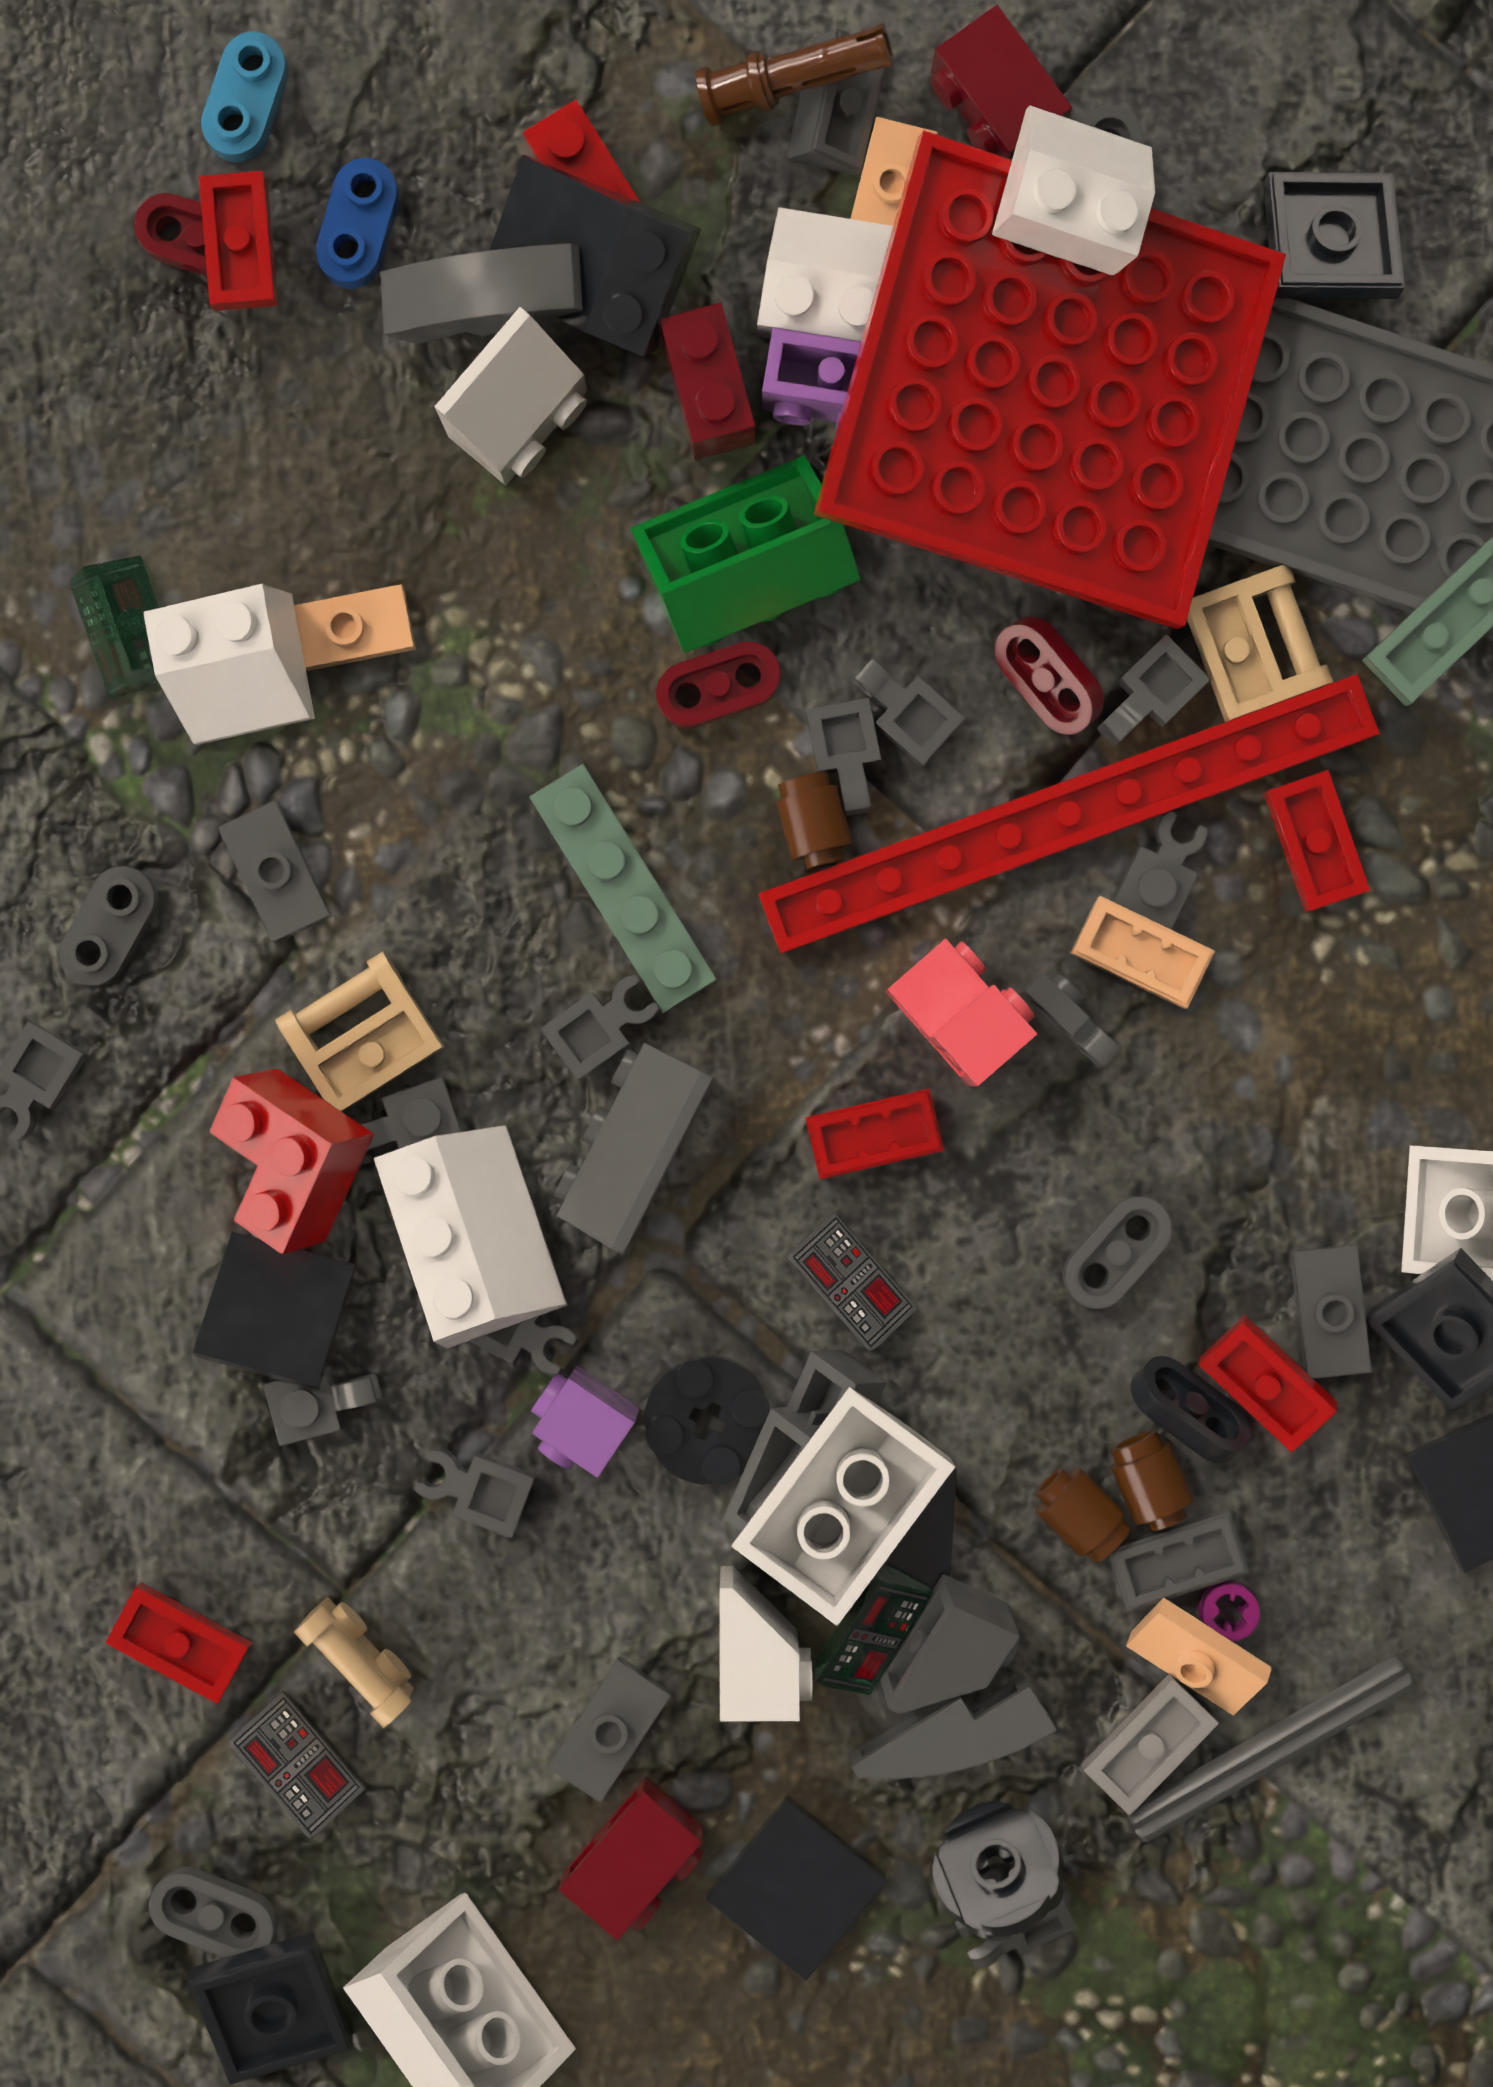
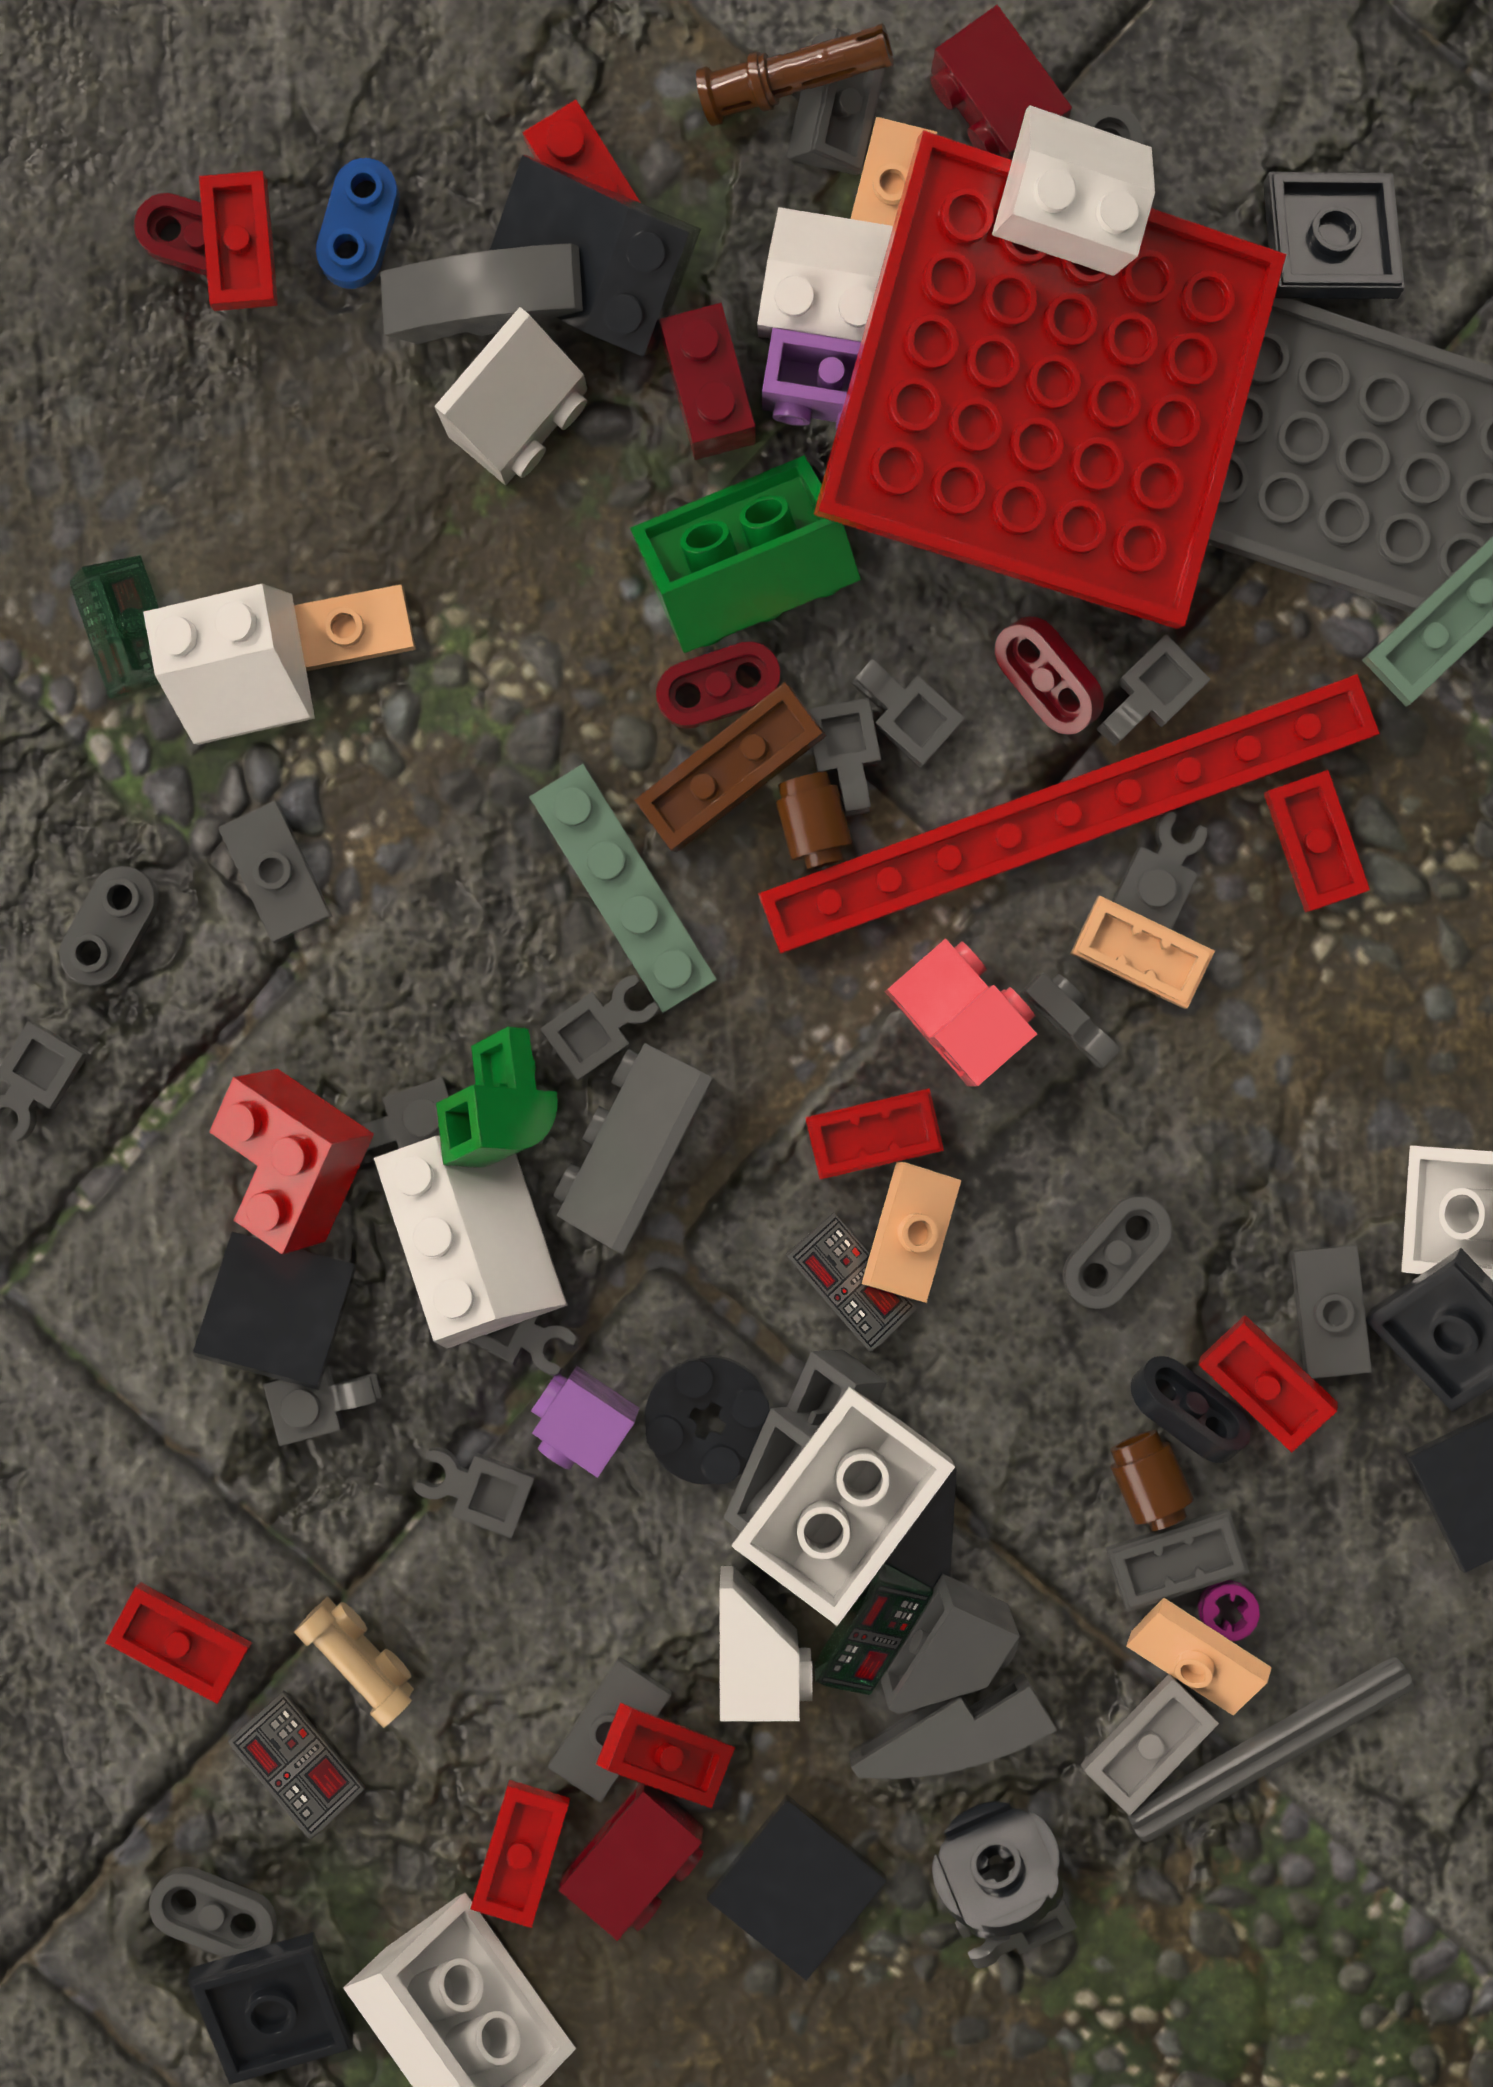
(245, 93): dark azure plate -> none
(372, 1050): tan plate -> none
(502, 1109): none -> green brick
(520, 1853): none -> red plate
(665, 1755): none -> red plate
(730, 767): none -> reddish brown plate
(911, 1231): none -> light nougat plate
(1081, 1514): reddish brown brick -> none
(1238, 650): tan plate -> none

